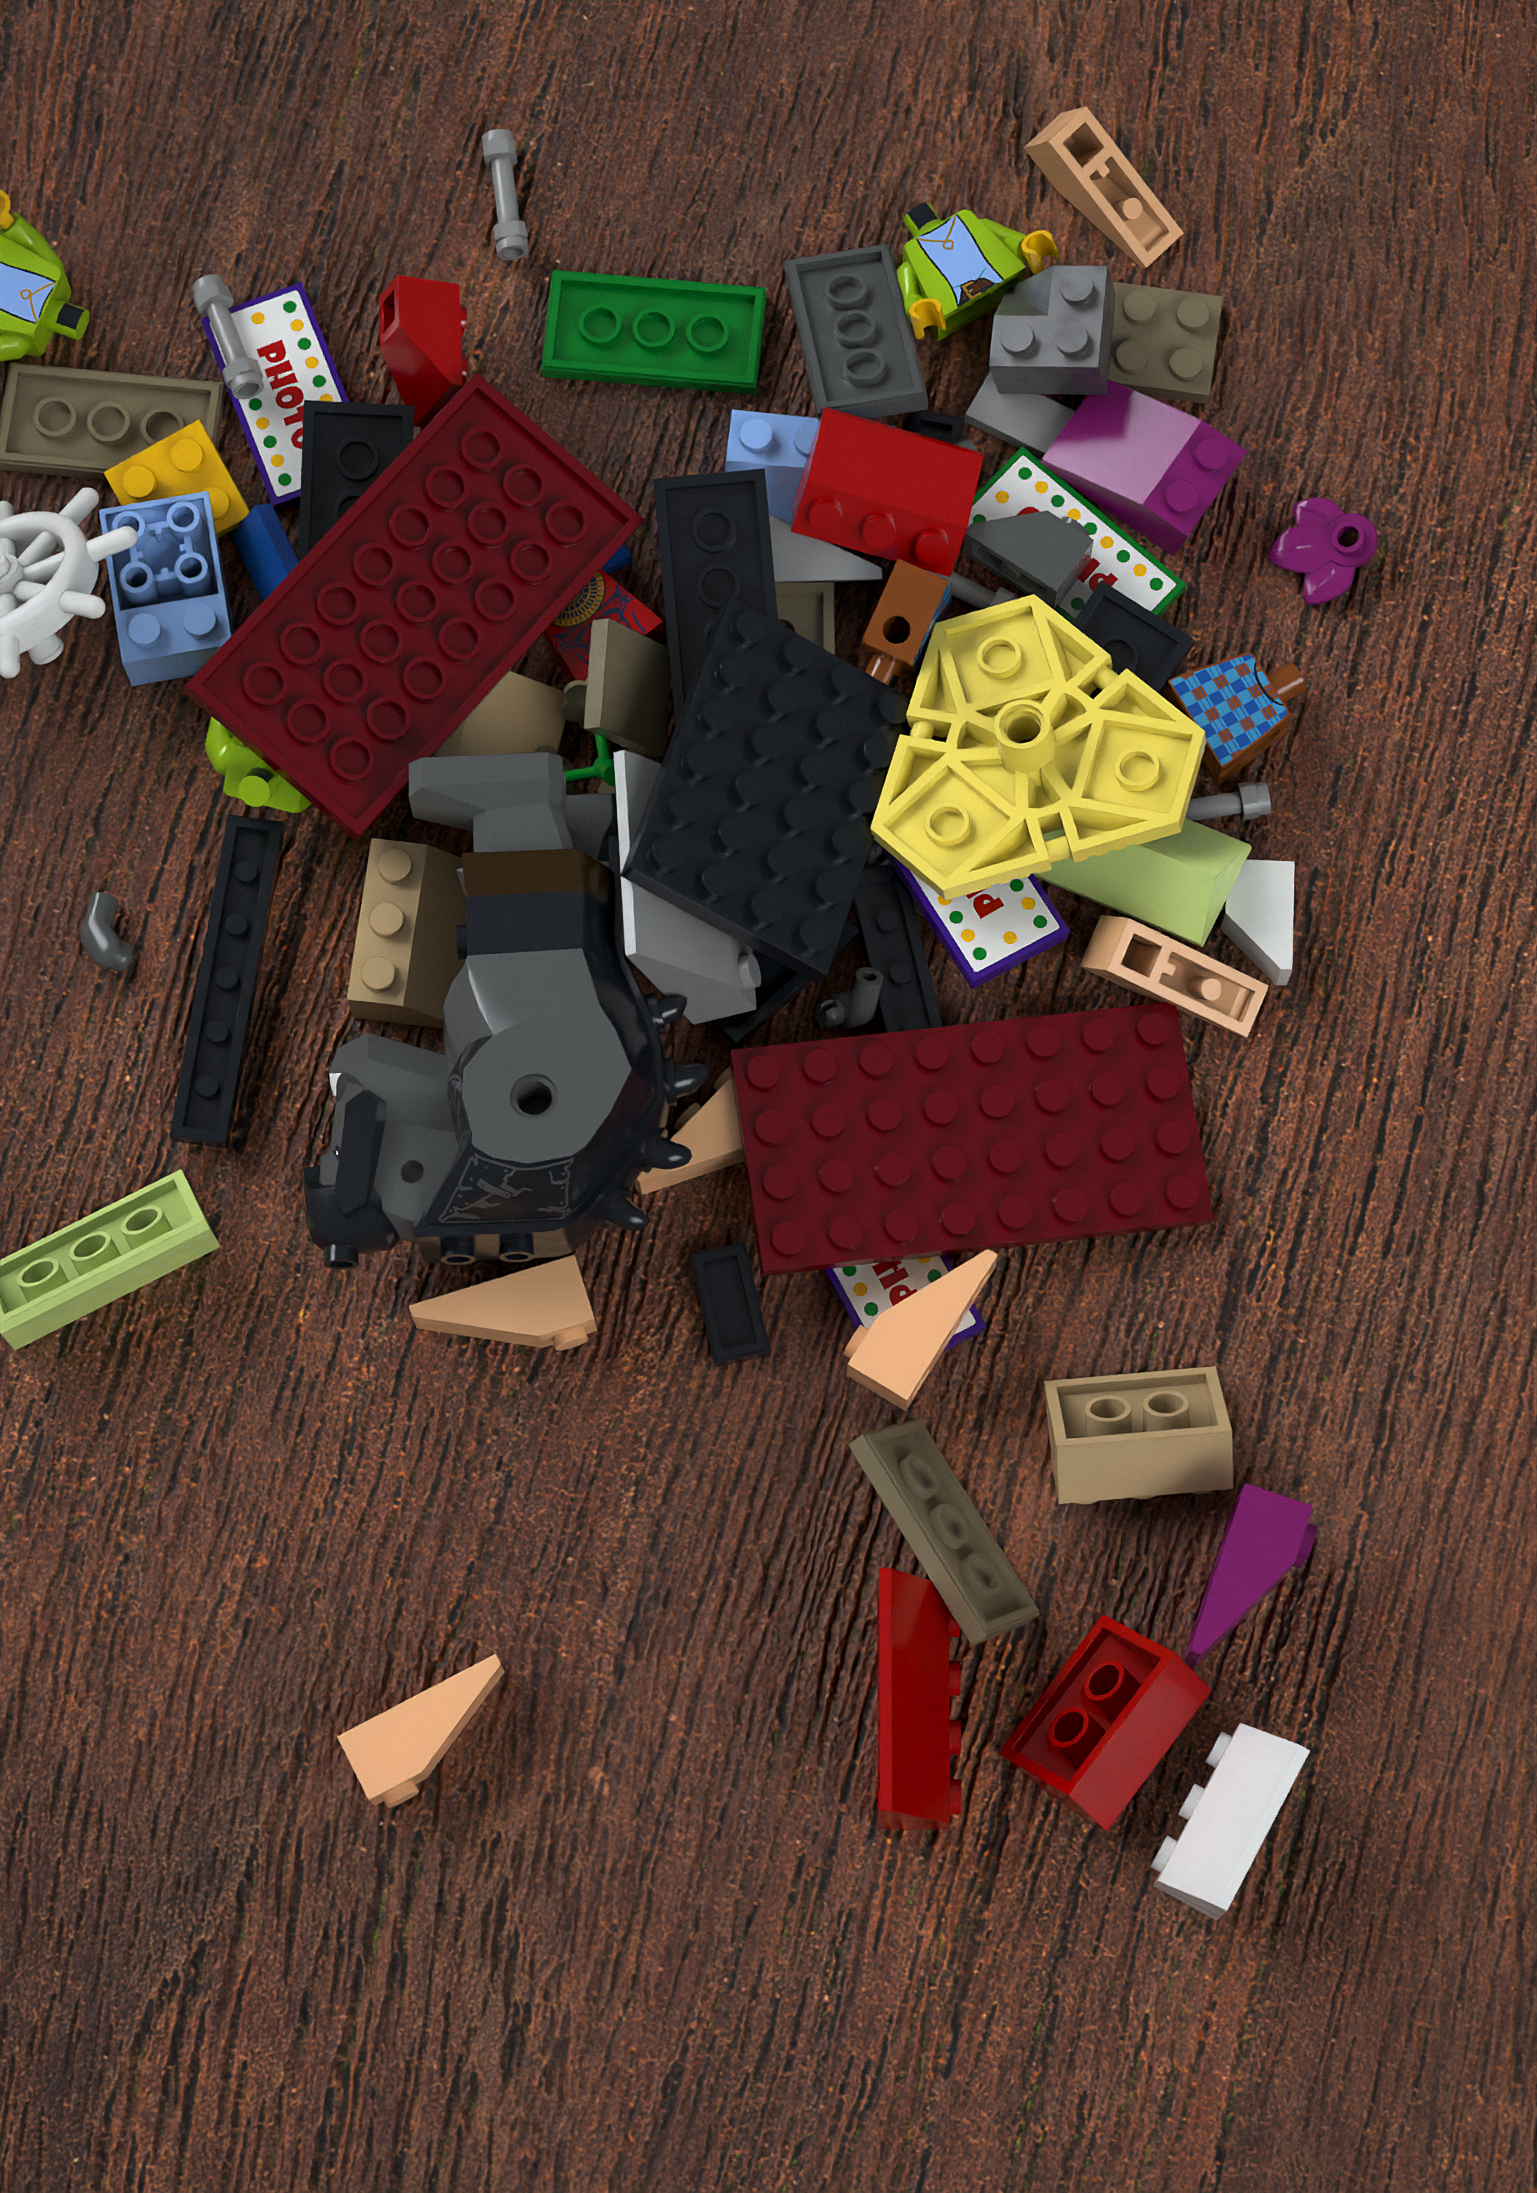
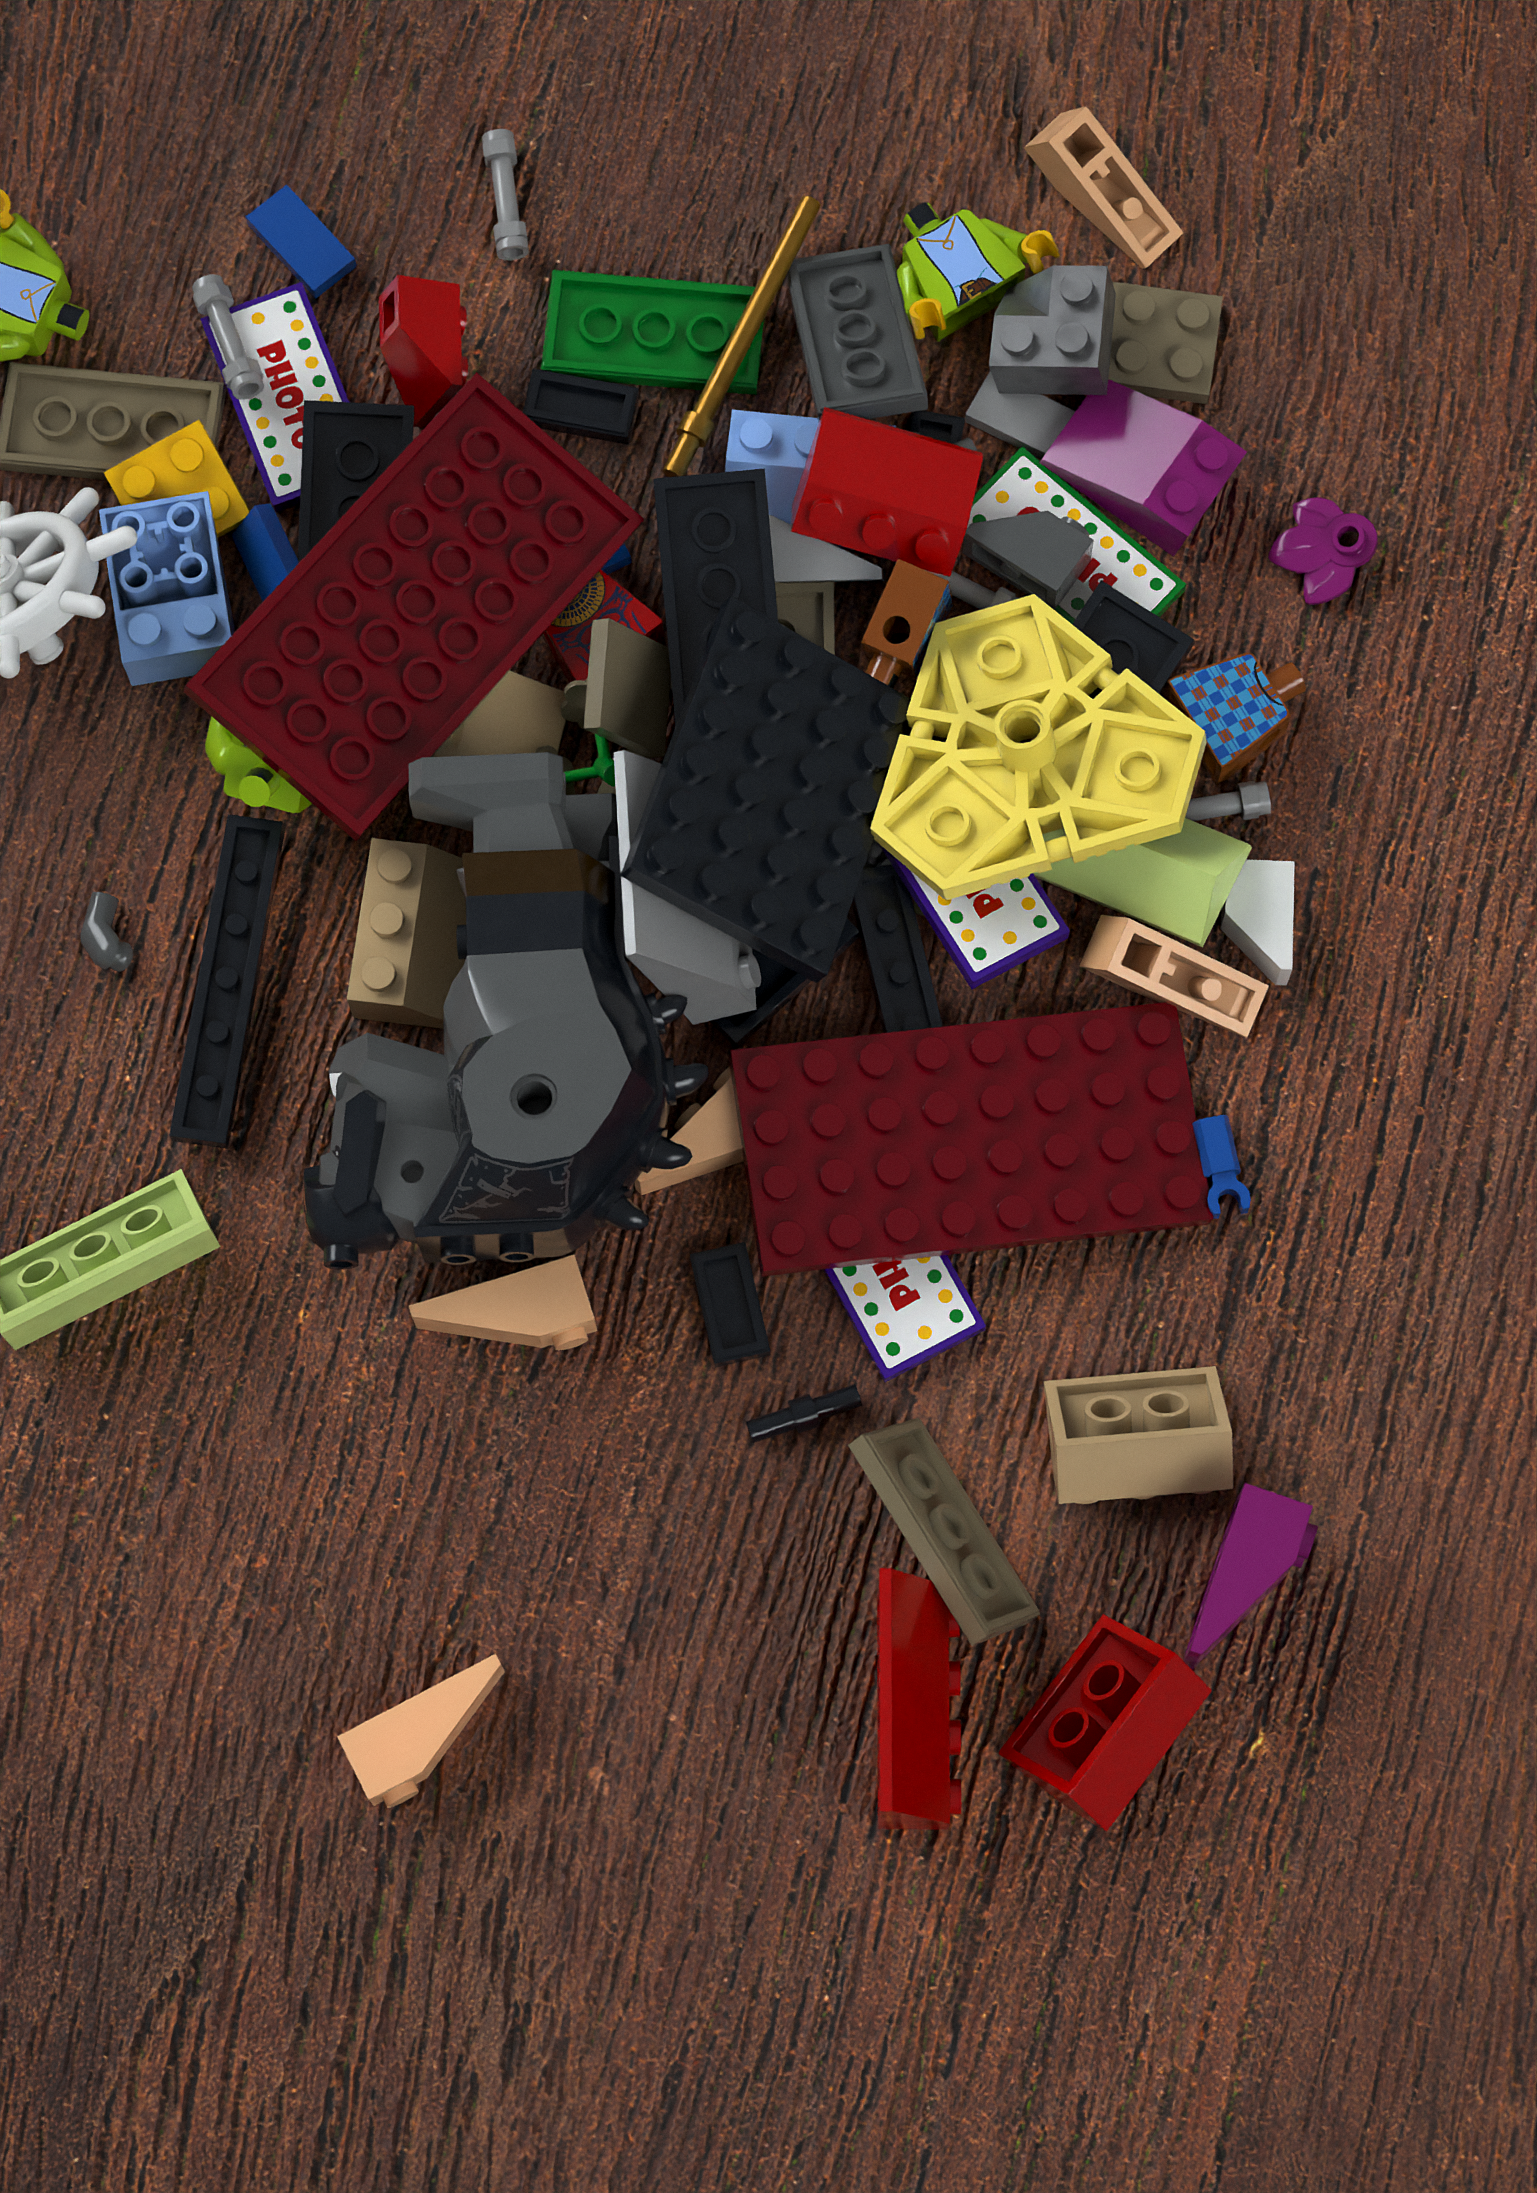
(301, 241): none -> blue tile
(581, 406): none -> black tile
(697, 424): none -> pearl gold bar
(804, 1413): none -> black bar
(853, 1006): dark grey arm -> none
(910, 1336): light nougat slope -> none
(1220, 1162): none -> blue bar
(1228, 1818): white slope -> none

